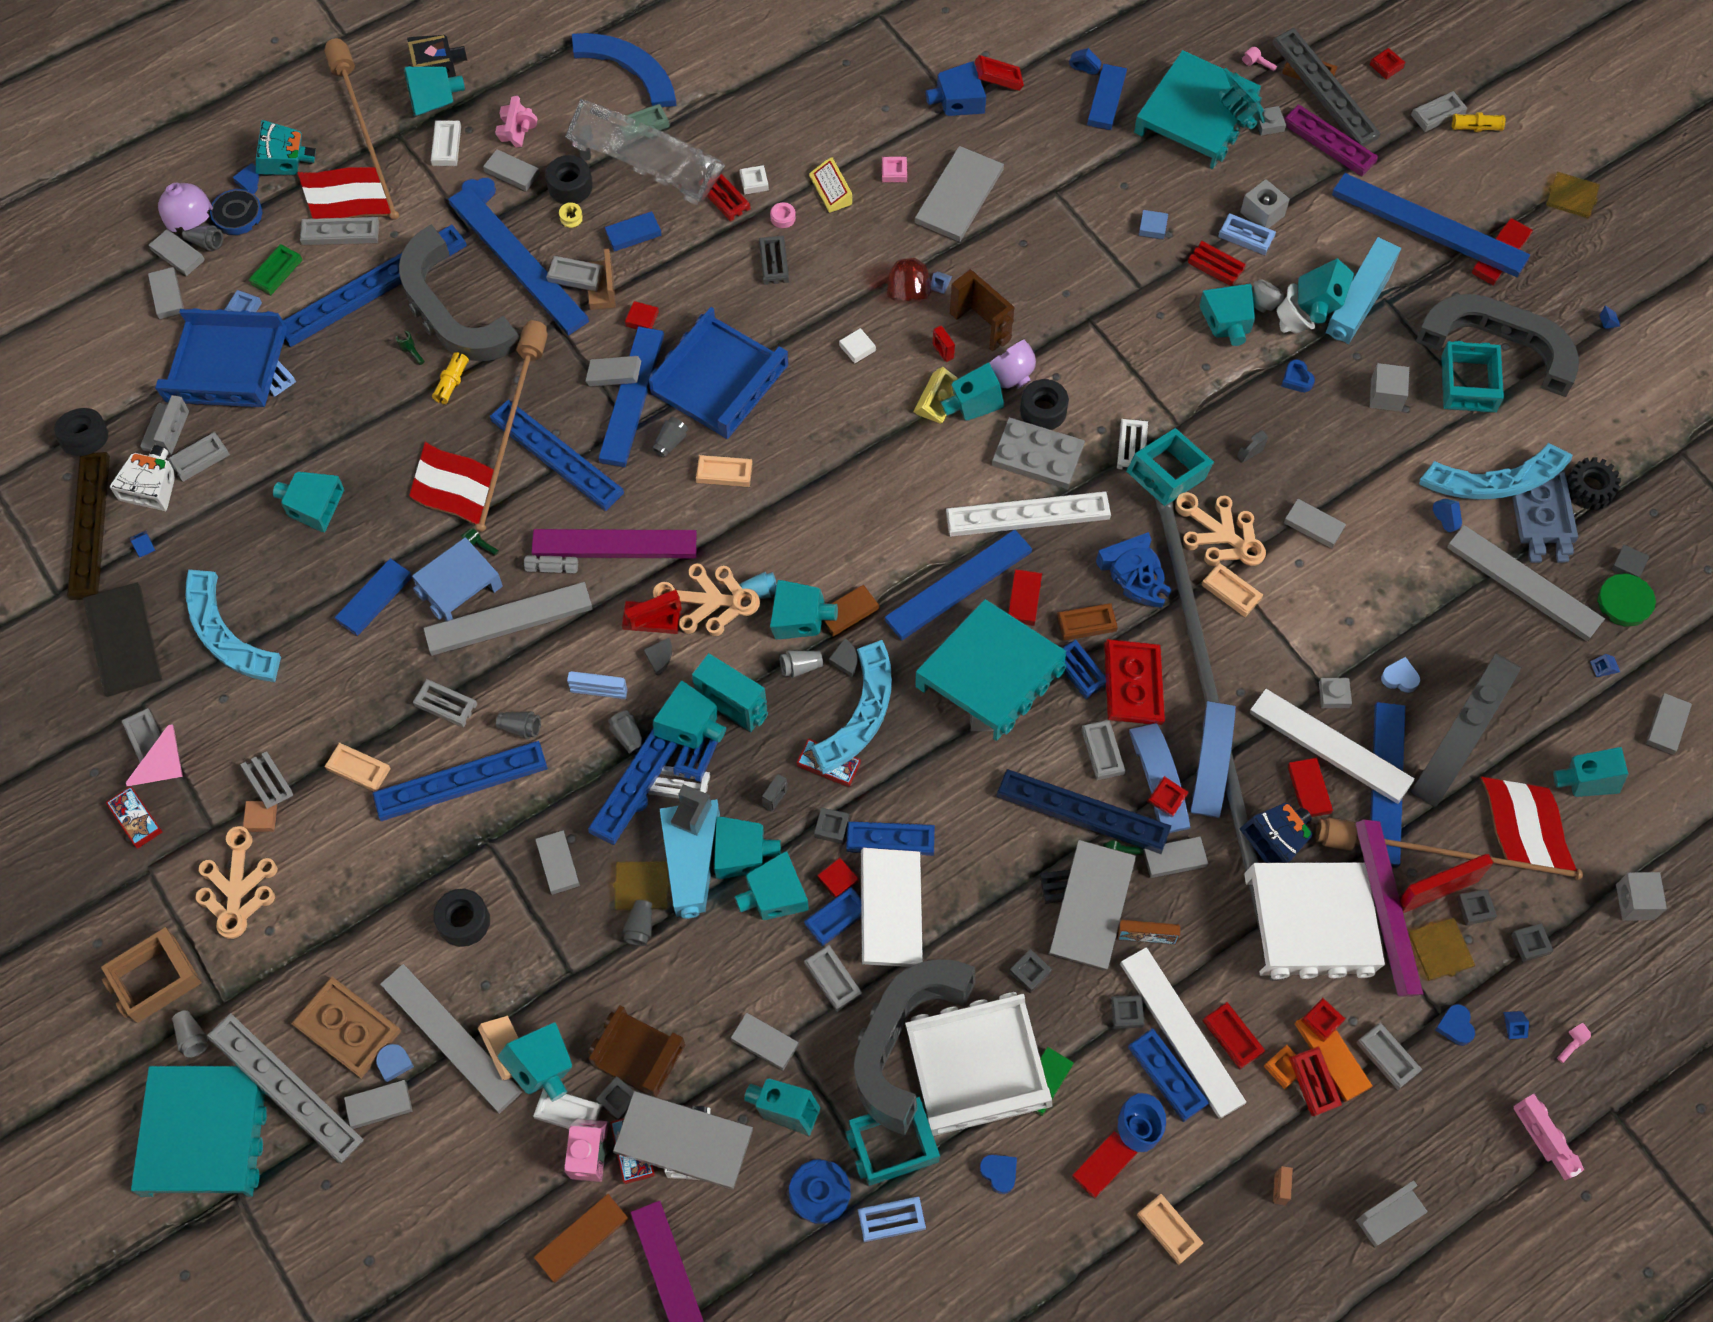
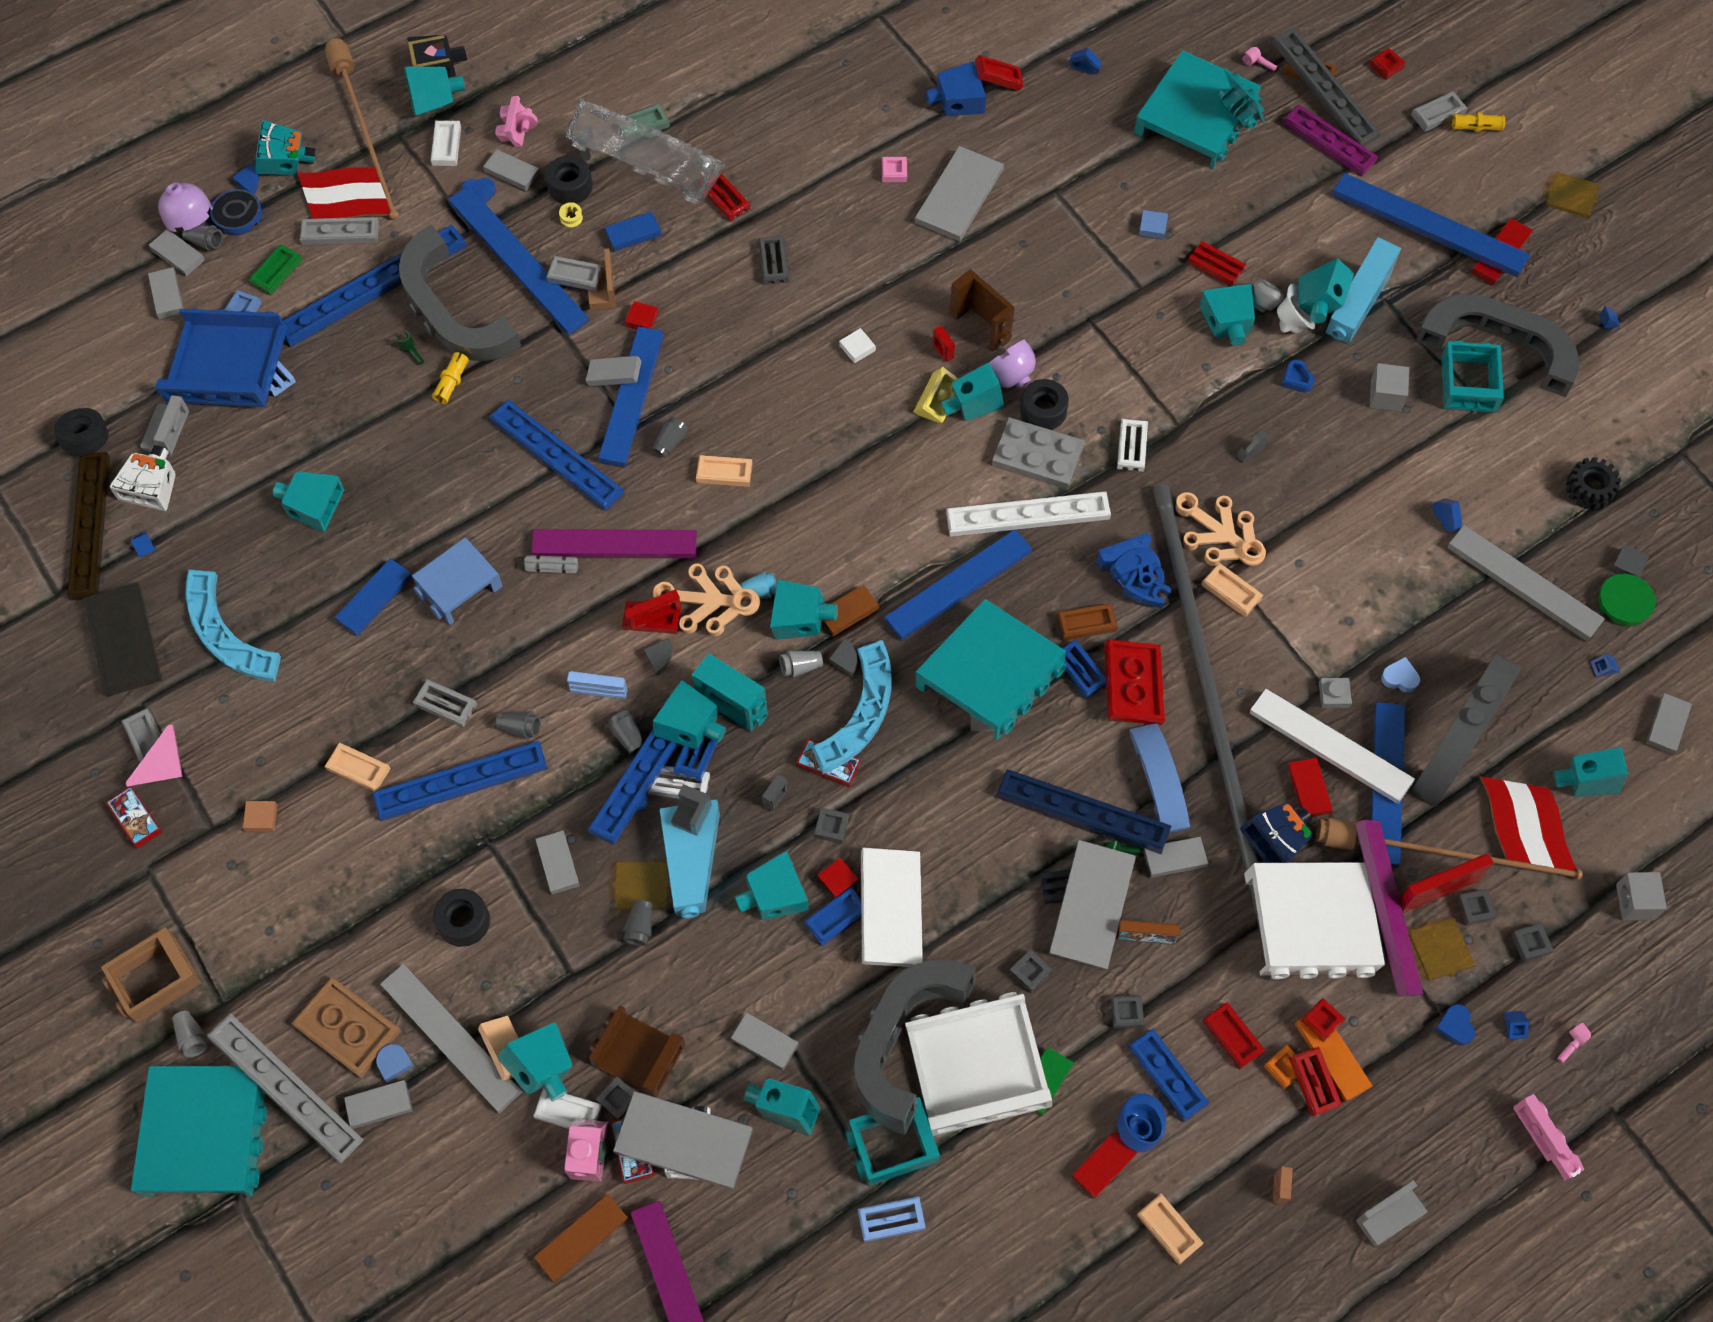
(198, 456): light grey tile -> none
(236, 887): light nougat plant -> none
(257, 764): light grey tile -> none
(461, 483): flag -> none
(474, 537): dark green hand -> none
(507, 618): light grey tile -> none
(632, 59): blue tile -> none
(717, 374): blue panel -> none
(741, 847): teal torso -> none
(754, 179): white tile -> none
(782, 215): bright pink tile -> none
(819, 1191): blue tile -> none
(831, 185): slope -> none
(833, 978): light grey tile -> none
(891, 837): blue tile -> none
(908, 280): clear red hair -> none
(940, 282): medium blue piece -> none
(1000, 1171): blue tile -> none
(1025, 596): red tile -> none
(1103, 750): light grey tile -> none
(1107, 96): blue tile -> none
(1165, 487): teal window -> none
(1168, 796): red tile -> none
(1183, 1033): white tile -> none
(1213, 759): medium blue slope -> none
(1246, 237): light blue tile -> none
(1265, 204): light grey piece -> none
(1273, 121): light grey plate -> none
(1314, 523): light grey tile -> none
(1389, 1056): light grey tile -> none
(1498, 483): medium azure tile -> none
(1546, 517): sand blue tile -> none

